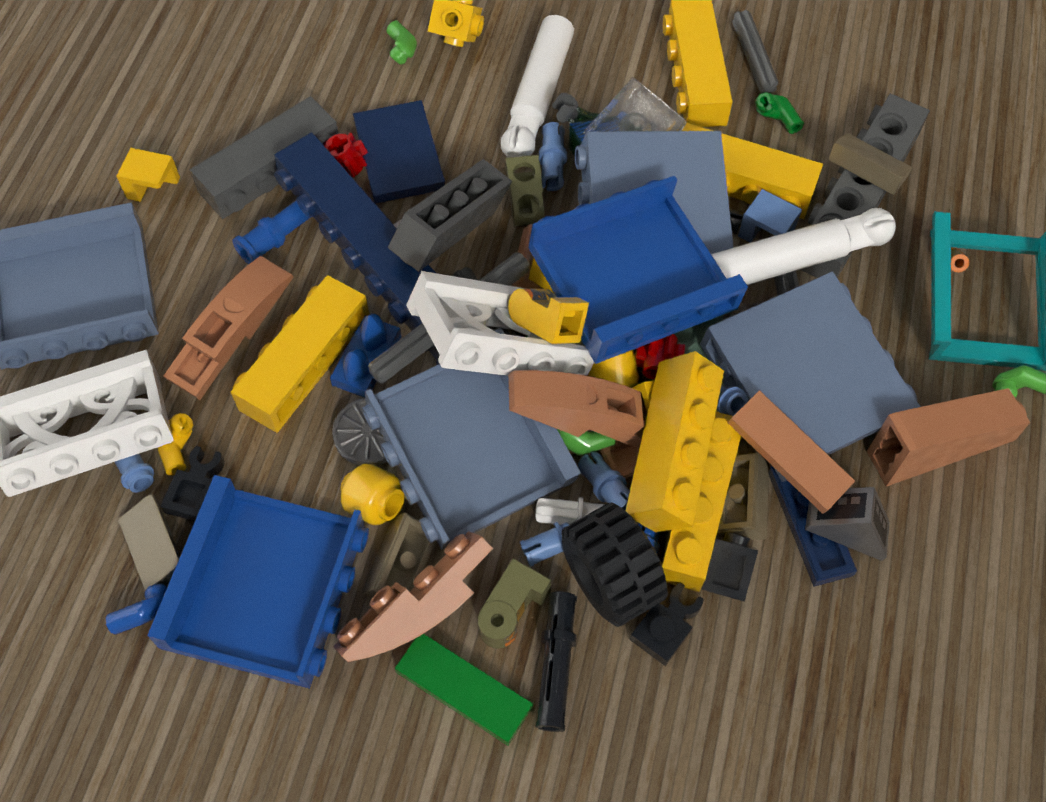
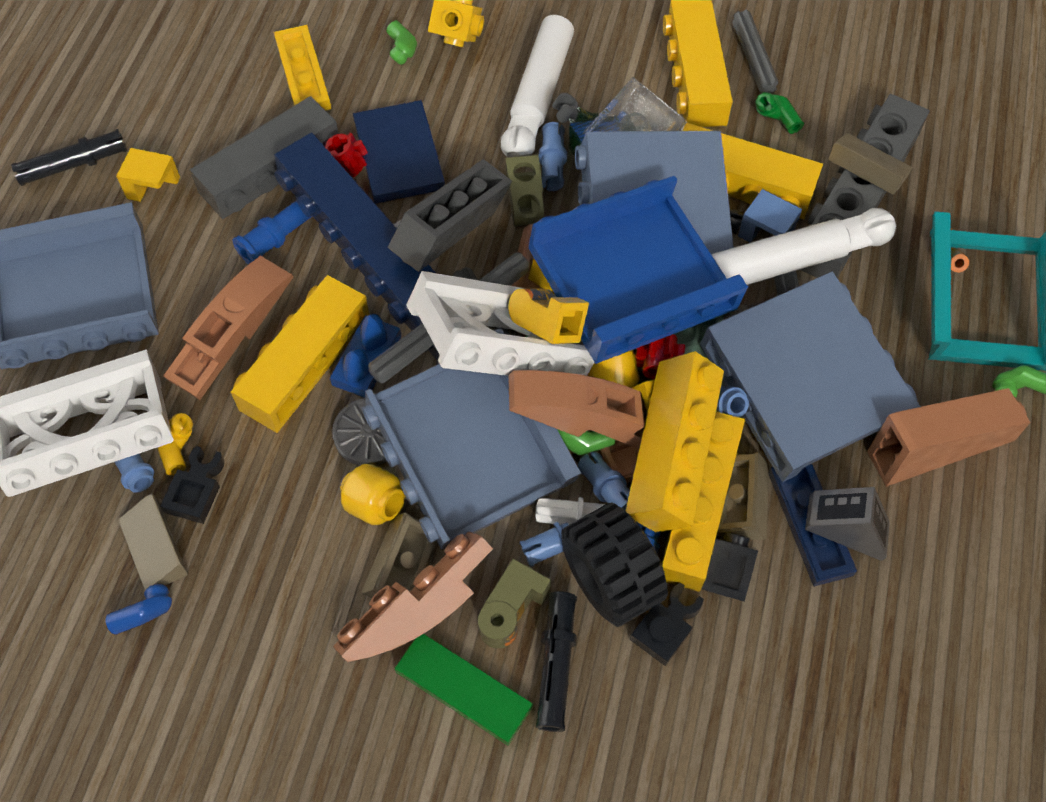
(69, 157): none -> black pin
(259, 585): blue panel -> none
(301, 66): none -> yellow plate
(791, 452): nougat tile -> none

